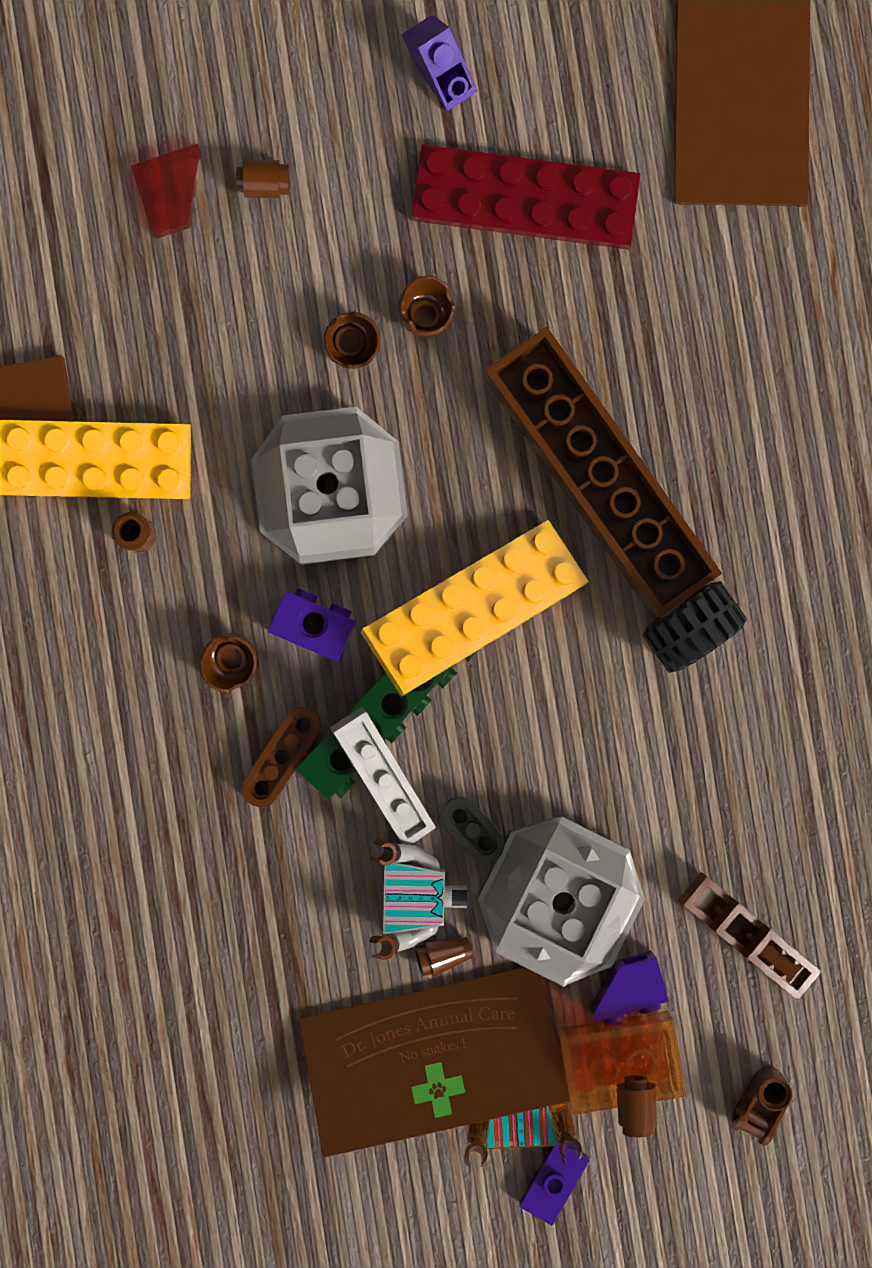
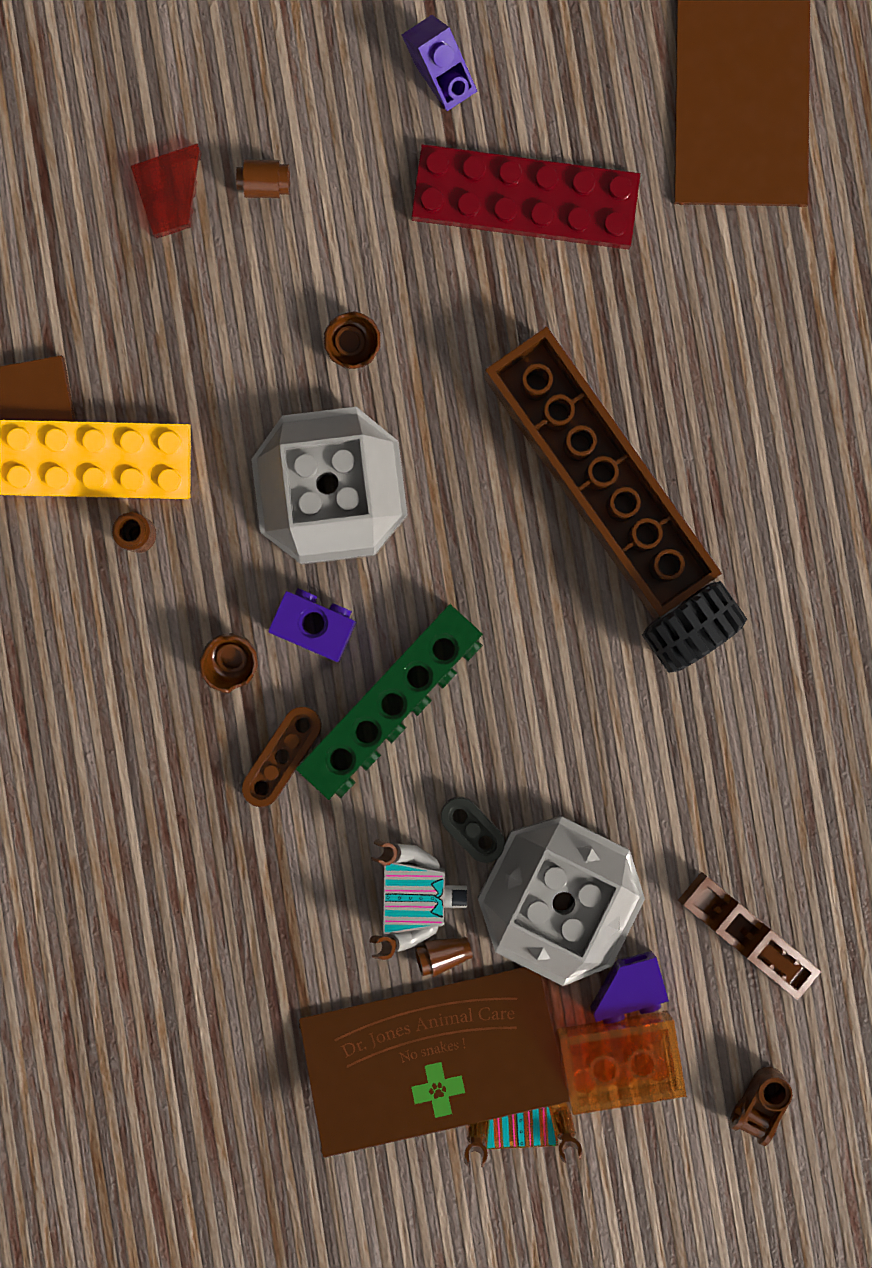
(382, 777): plate -> none
(426, 306): reddish brown hair -> none
(473, 607): yellow plate -> none
(553, 1183): dark purple plate -> none
(637, 1106): reddish brown brick -> none

